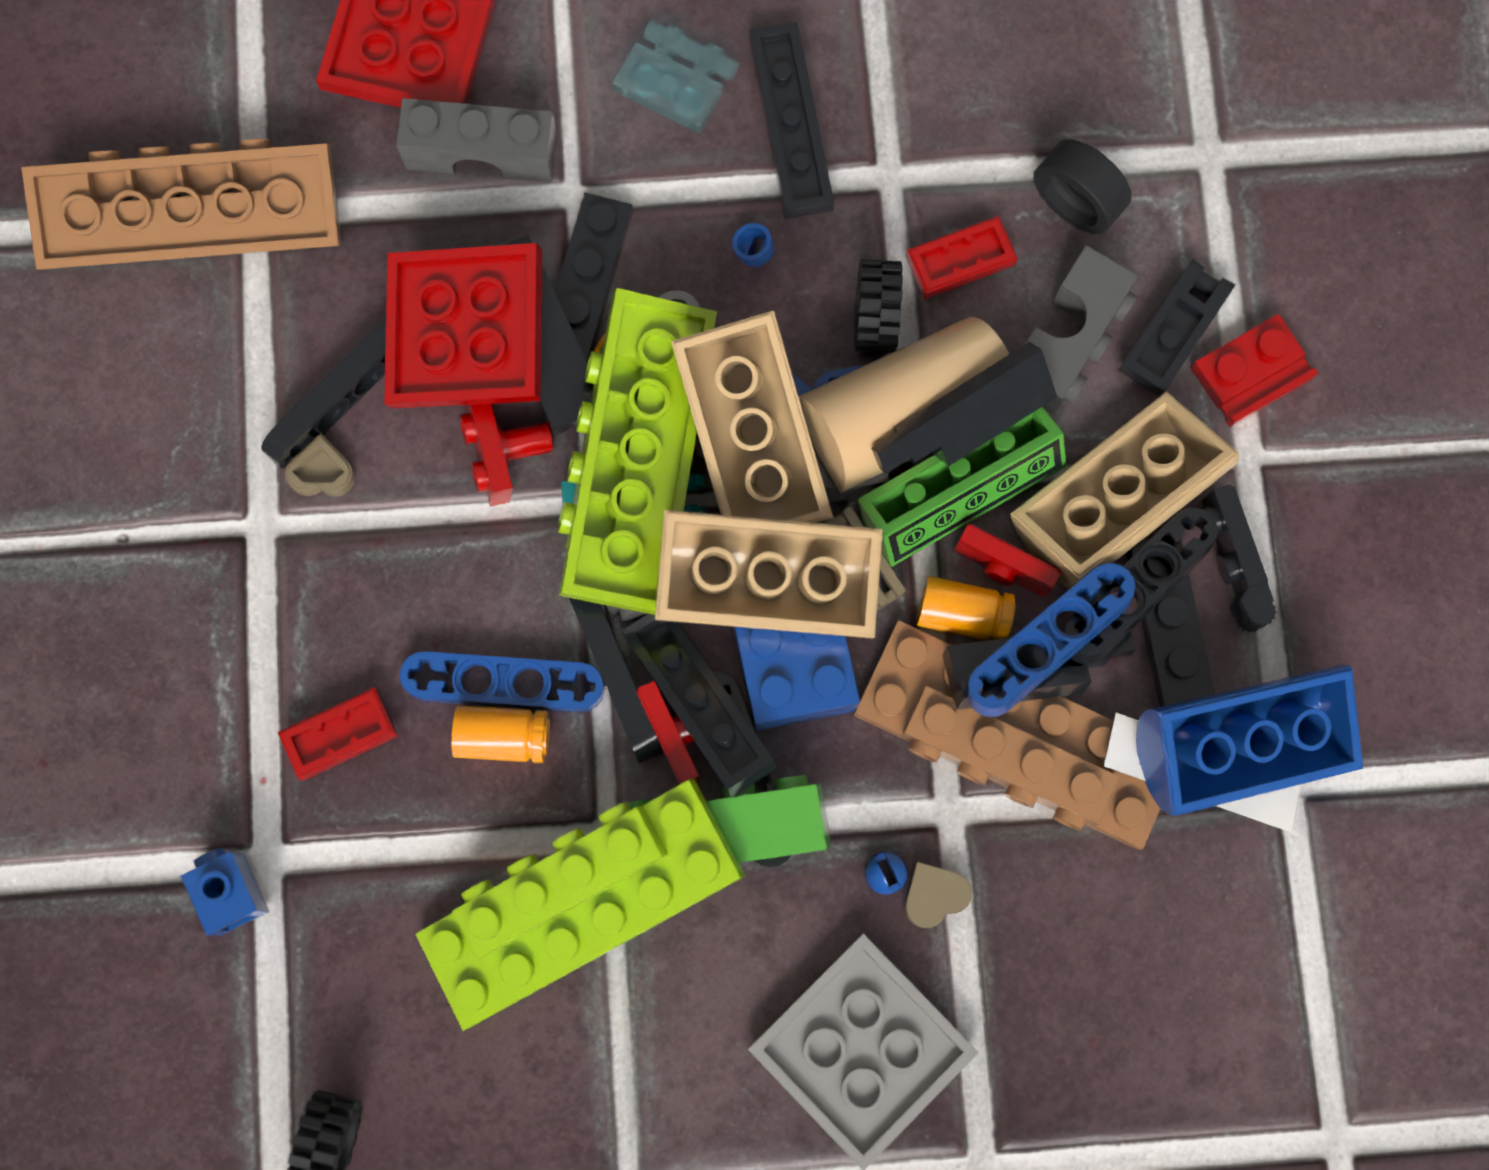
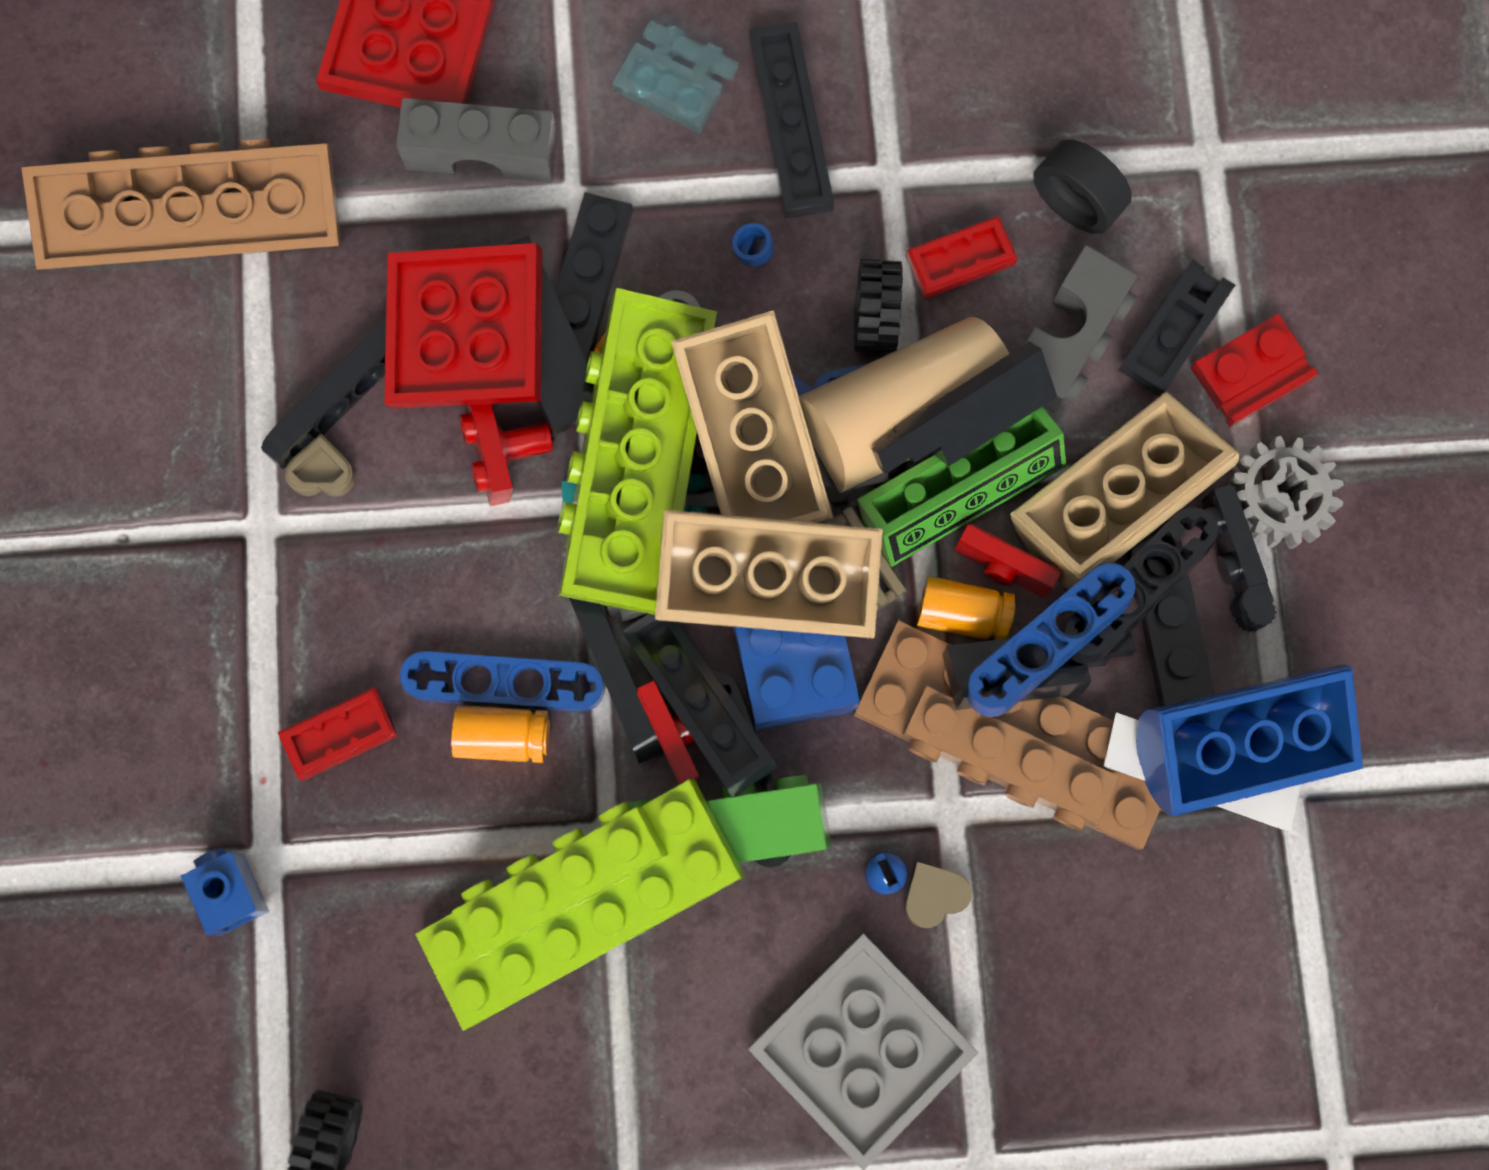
(1295, 473): none -> light grey gear

